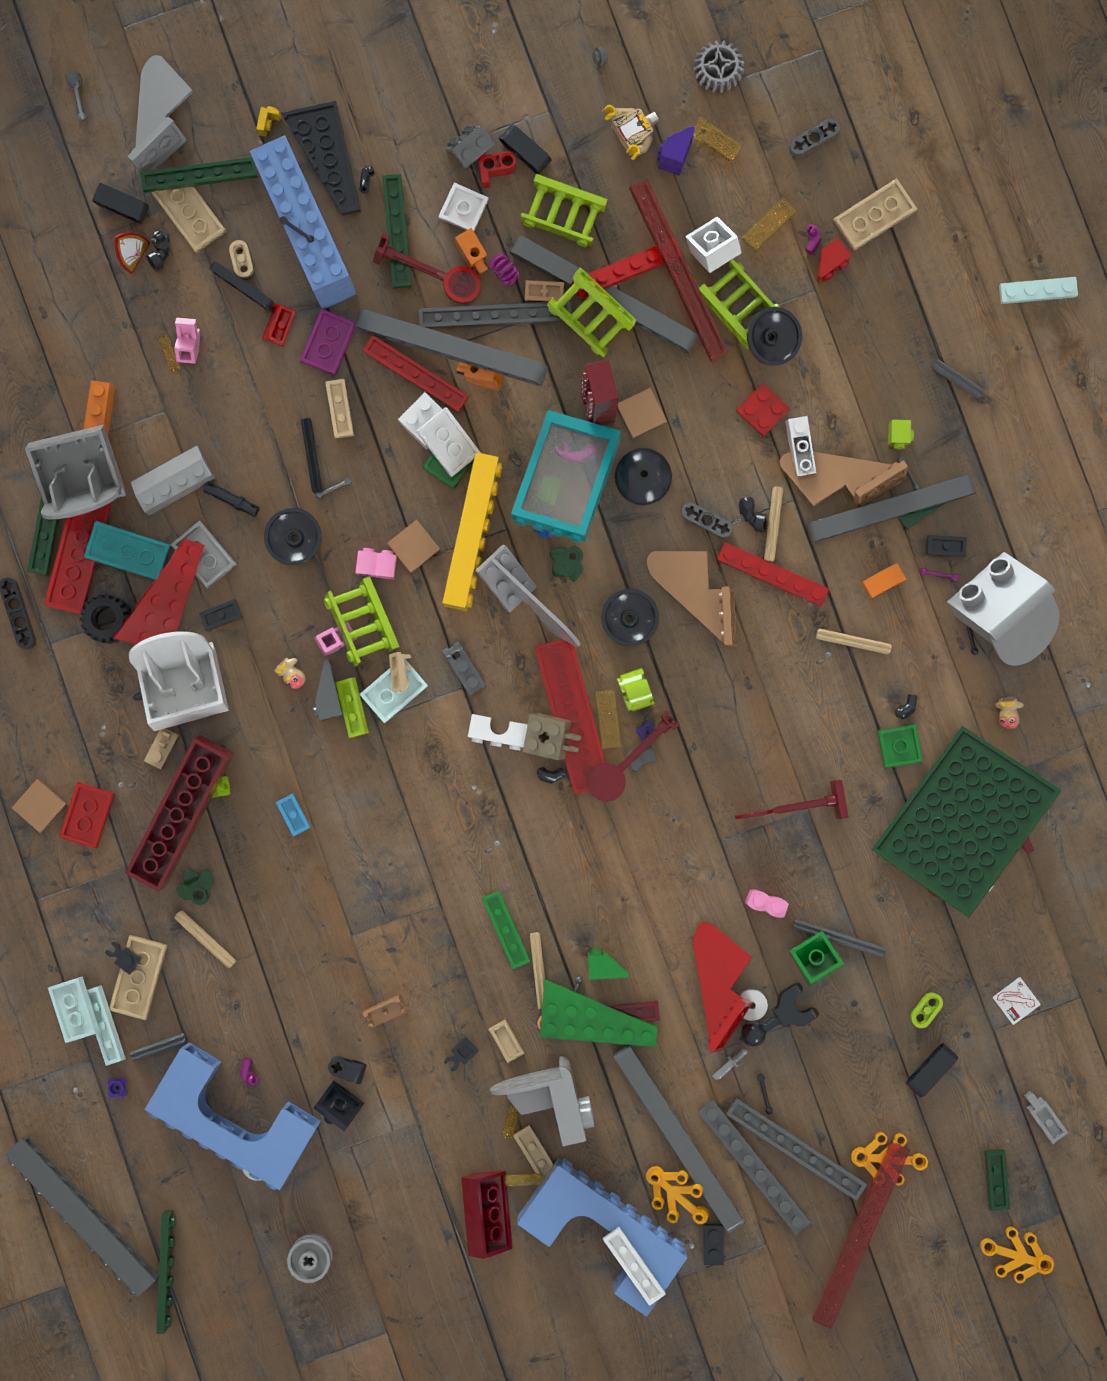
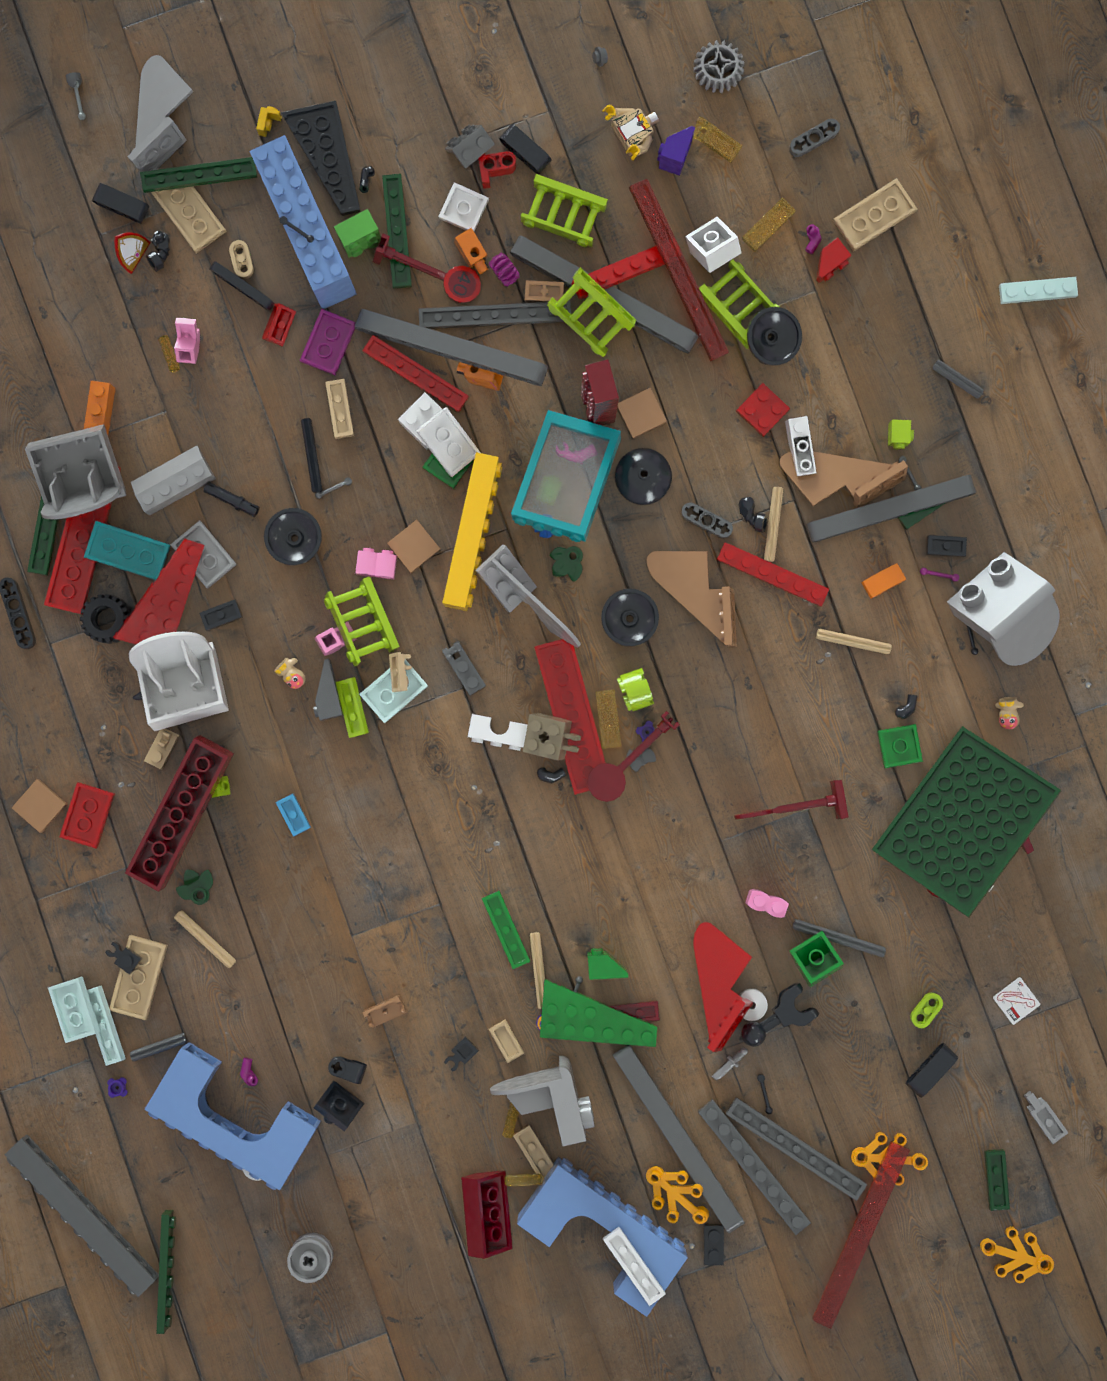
(358, 233): none -> bright green brick

